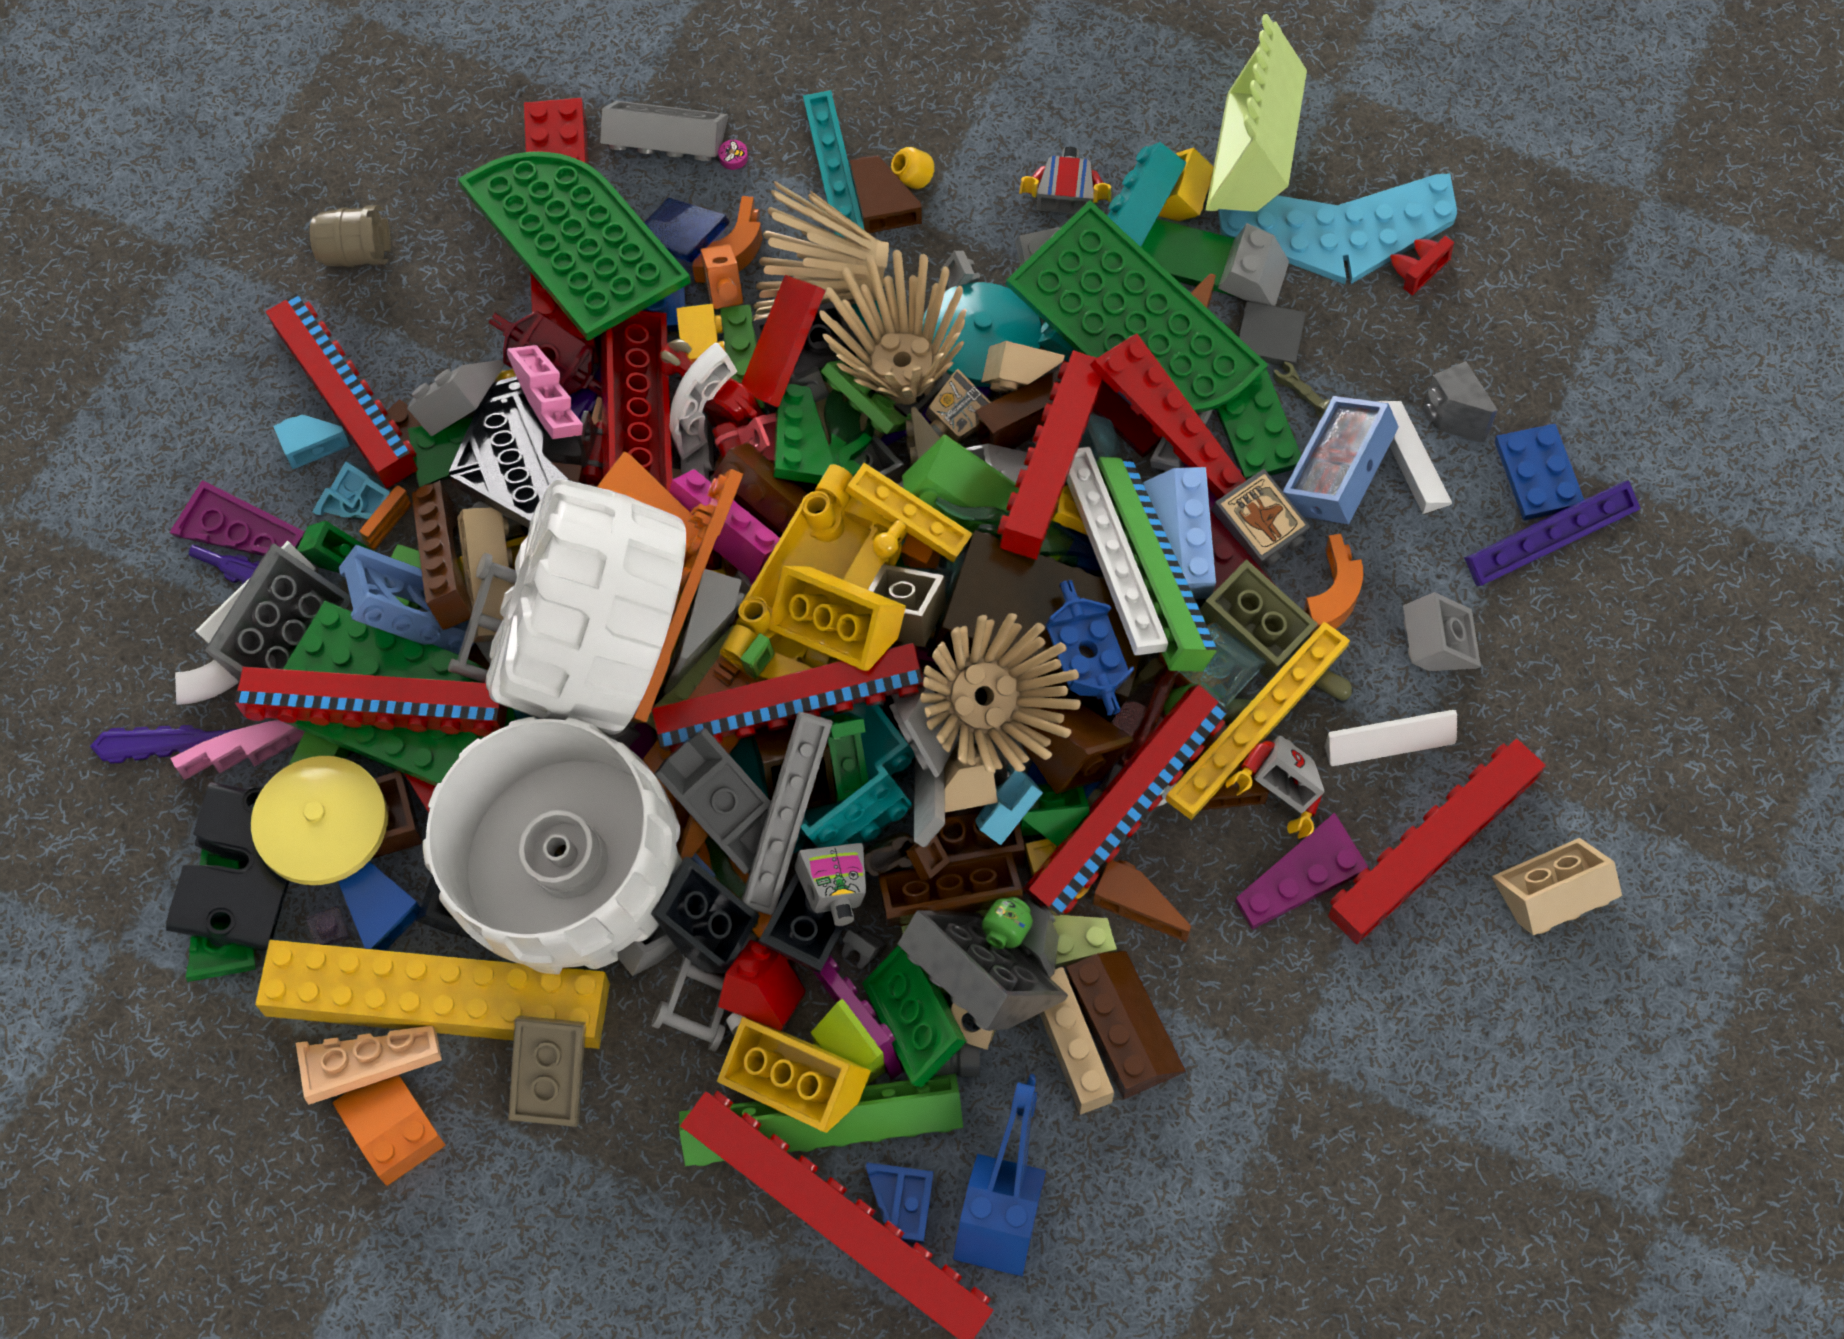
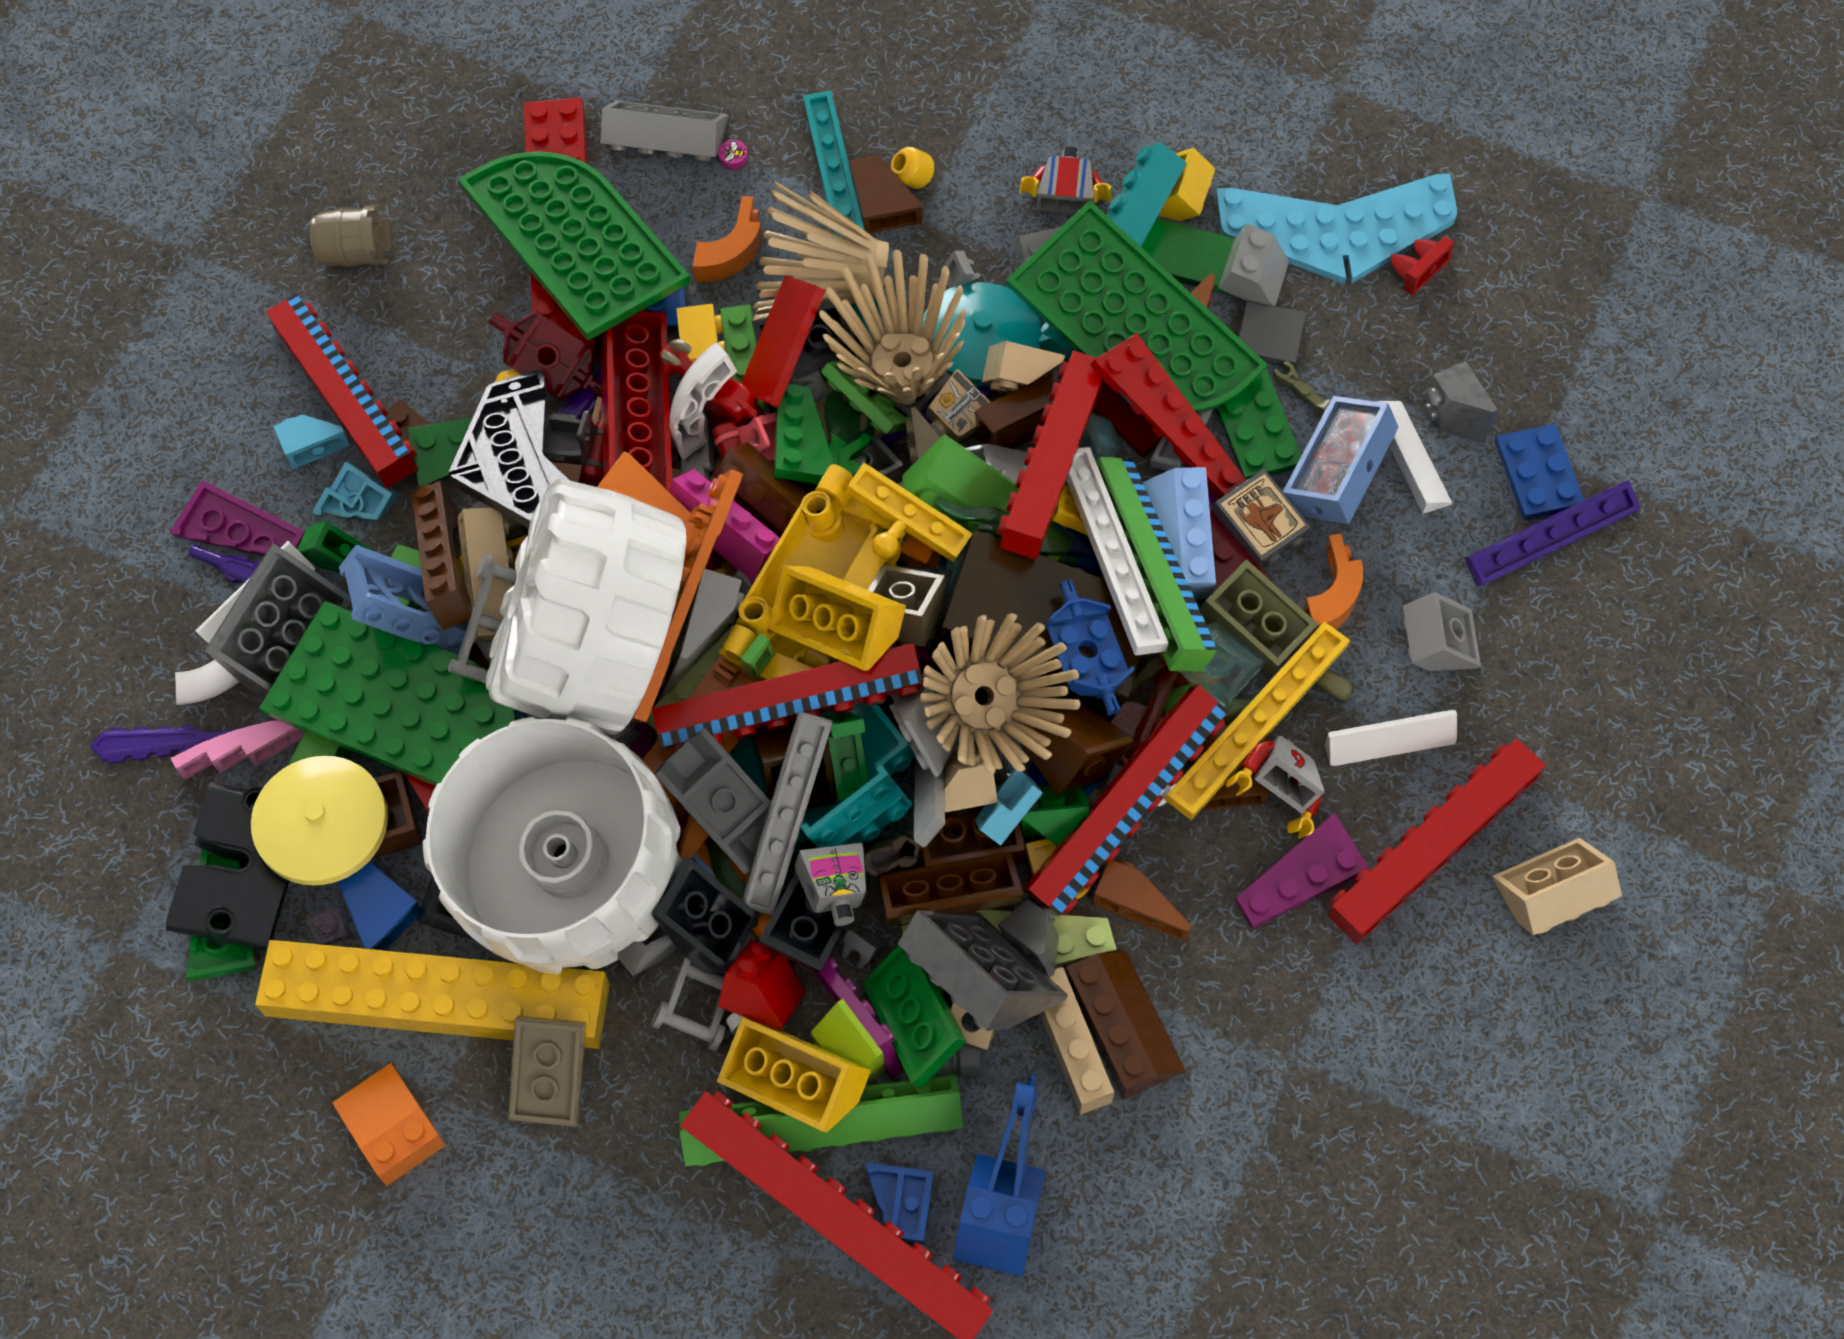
(352, 1064): light nougat wing -> none
(368, 701): red brick -> none
(385, 517): orange tile -> none
(453, 395): light grey slope -> none
(544, 393): bright pink slope -> none
(685, 227): clear blue tile -> none
(723, 278): orange torso -> none
(928, 860): reddish brown plate -> none
(1007, 923): bright green head -> none
(1259, 126): yellowish green piece -> none

